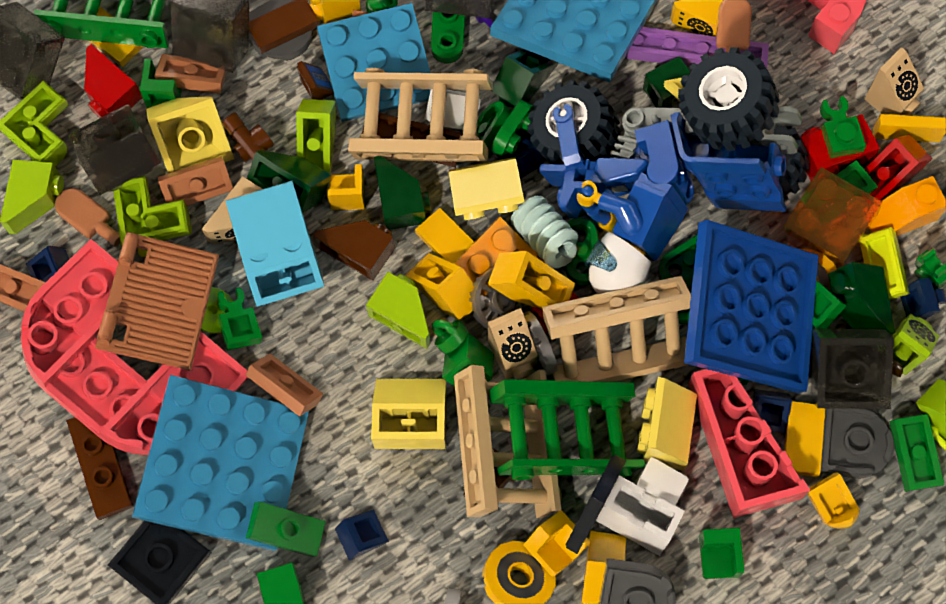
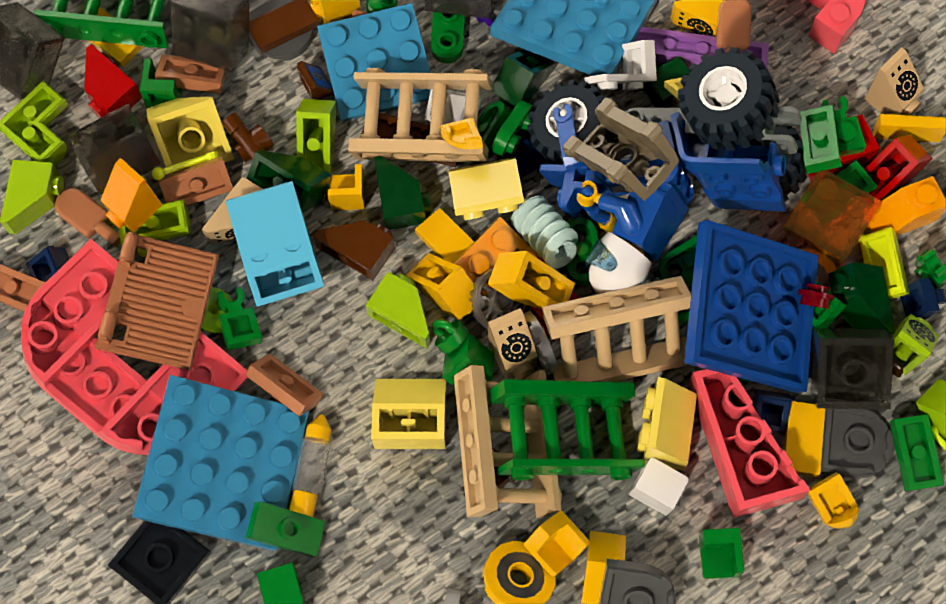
(100, 471): reddish brown plate -> none
(128, 198): none -> light orange slope
(159, 173): none -> neon yellow hinge
(311, 466): none -> piece
(361, 534): dark blue slope -> none
(462, 134): none -> yellow tile
(595, 504): black tile -> none
(635, 138): none -> dark tan piece
(638, 67): none -> white bracket
(640, 516): white brick -> none
(816, 296): none -> dark red plate
(820, 139): none -> green plate

